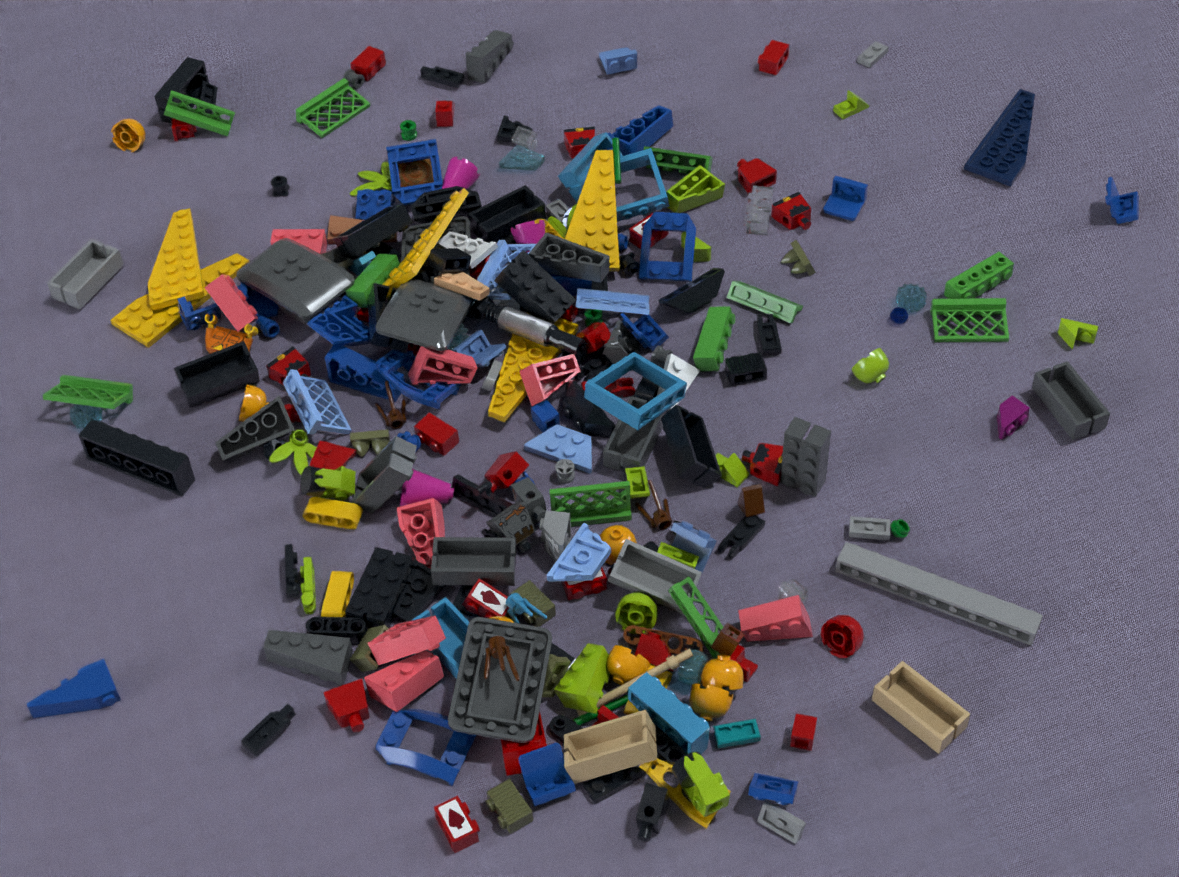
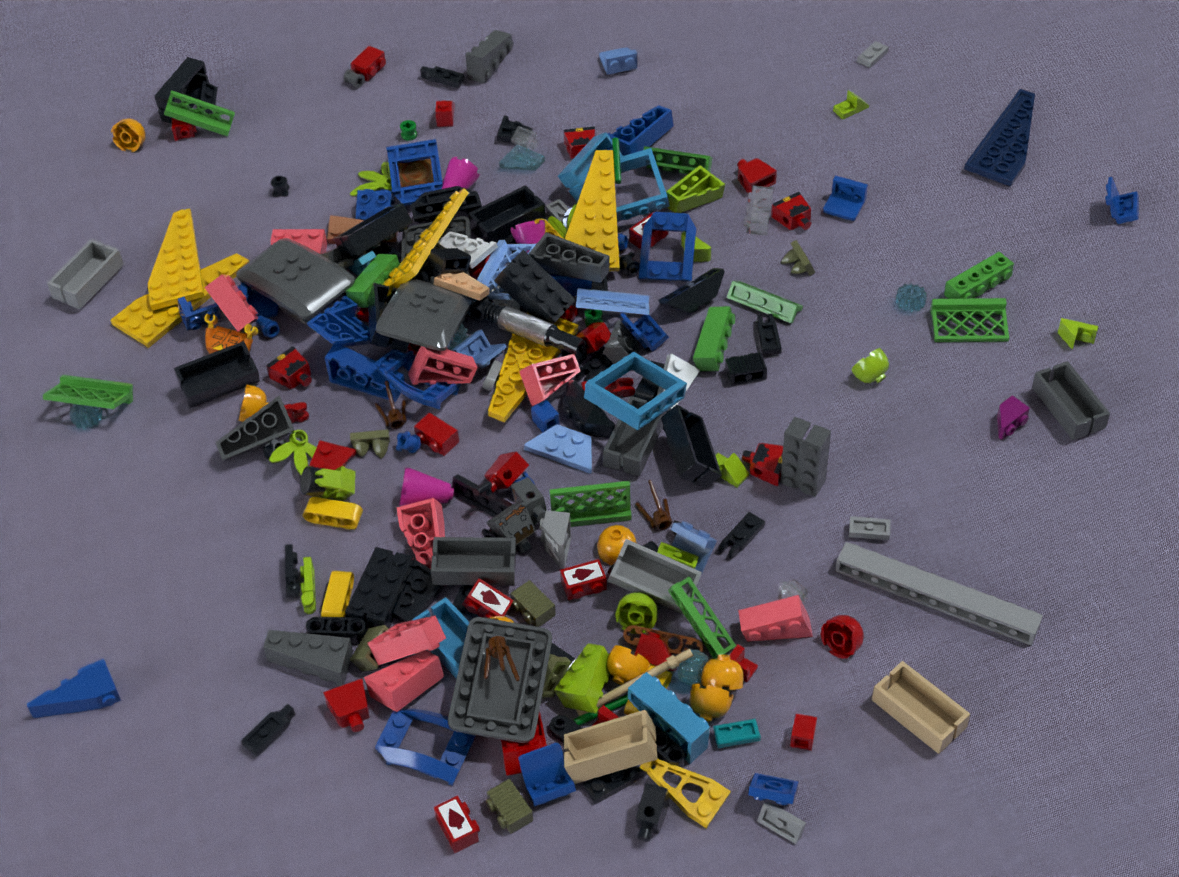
(137, 457): black brick -> none
(308, 408): light blue fence -> none
(324, 101): bright green fence -> none
(385, 474): dark grey piece -> none
(519, 605): dark azure plant -> none
(561, 468): light grey wheel -> none
(580, 558): light blue wing -> none
(638, 482): lime slope -> none
(660, 355): dark grey wheel -> none
(702, 786): lime piece -> none
(727, 640): reddish brown slope -> none
(751, 500): reddish brown slope -> none
(773, 57): red brick -> none
(899, 315): clear blue plate -> none
(899, 528): green plate -> none

